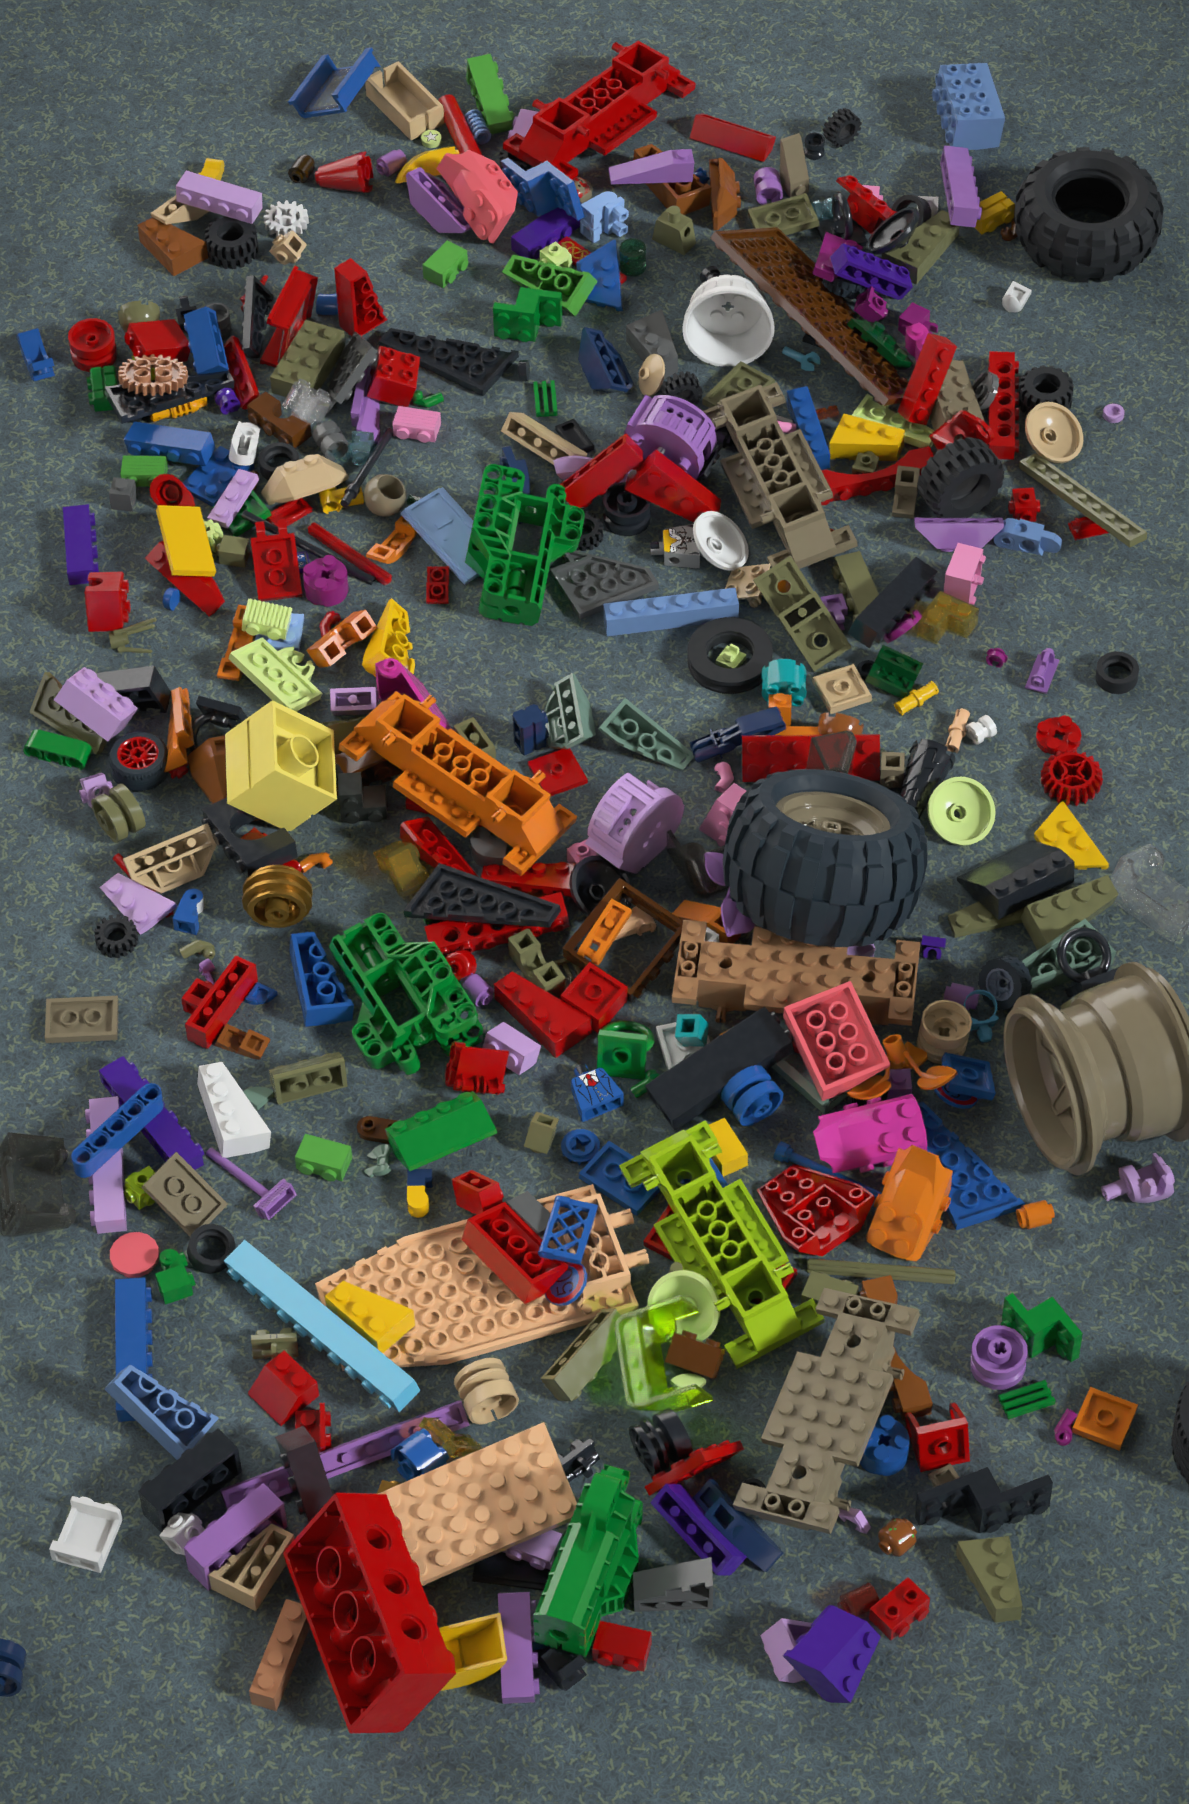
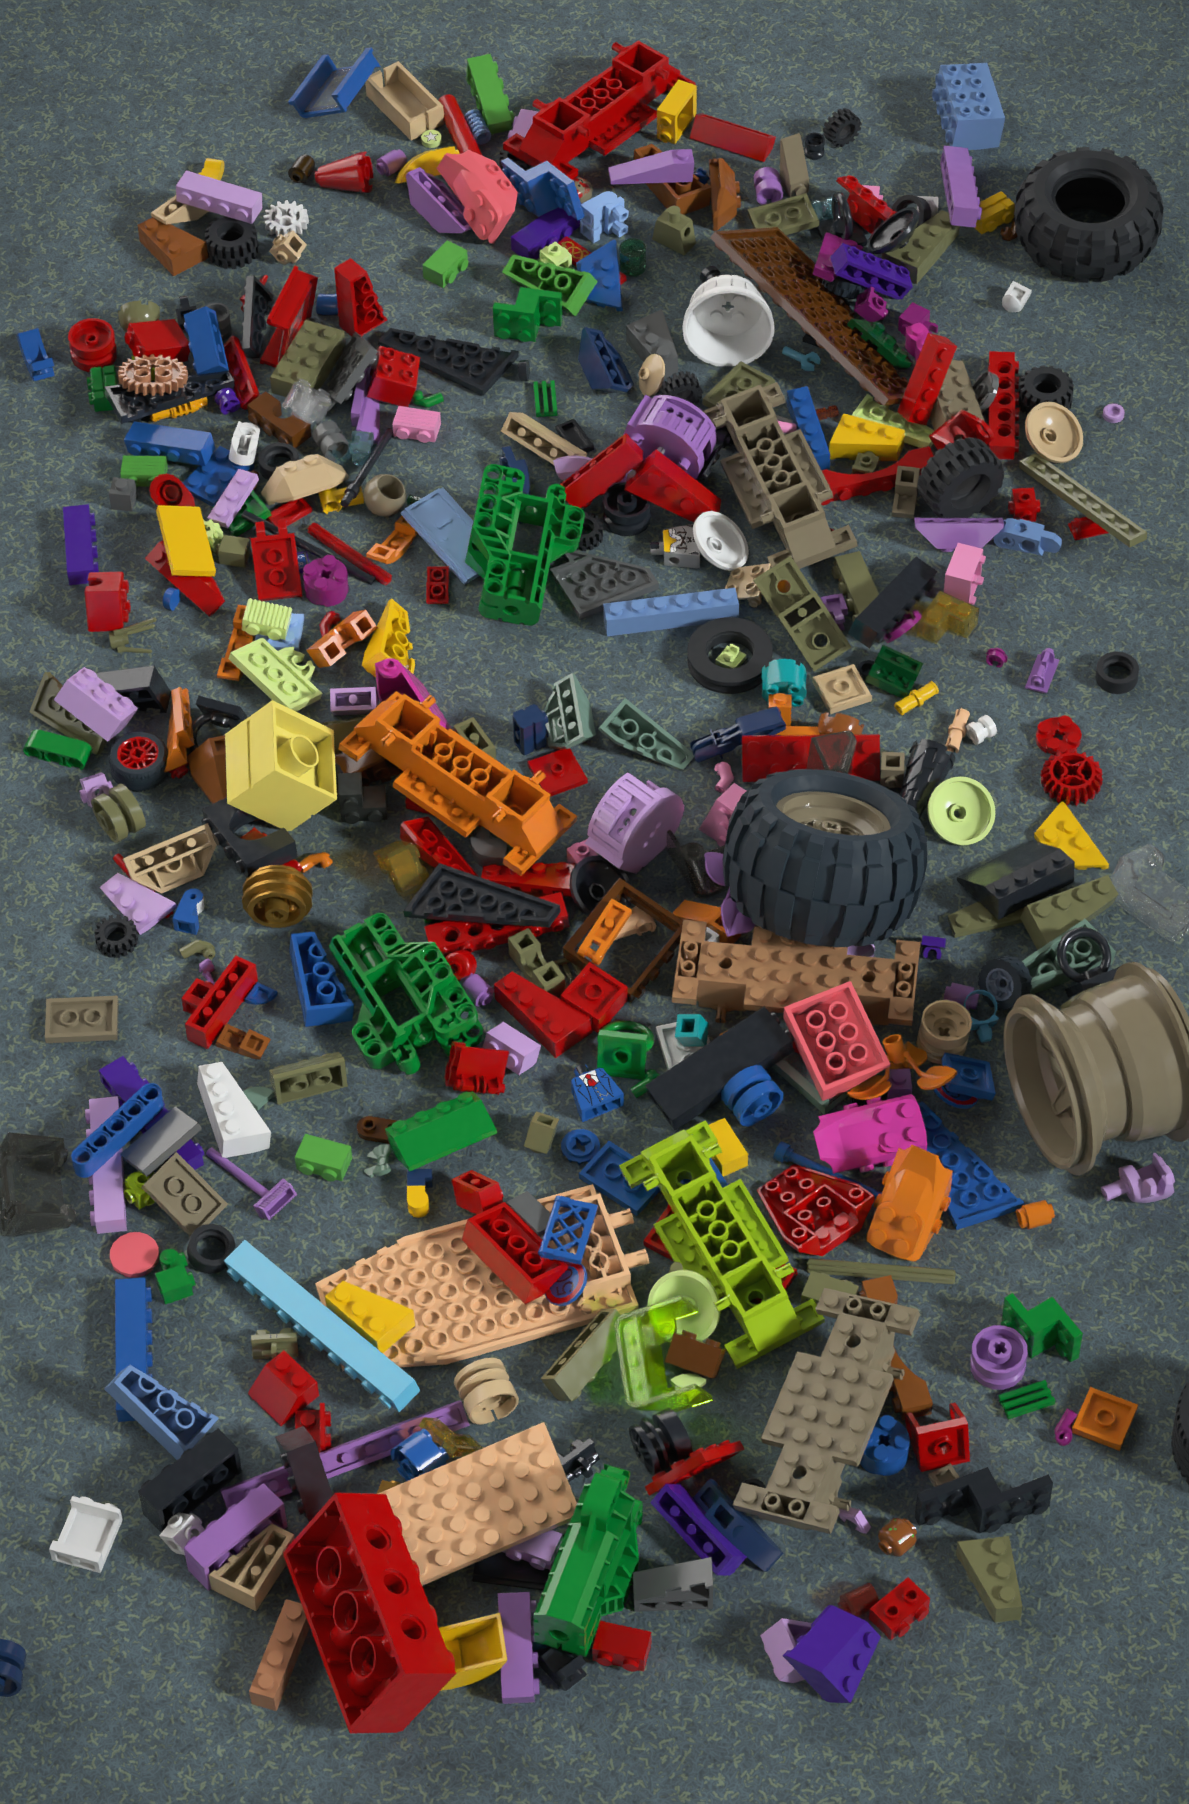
(161, 1141): none -> dark grey tile
(676, 112): none -> yellow window

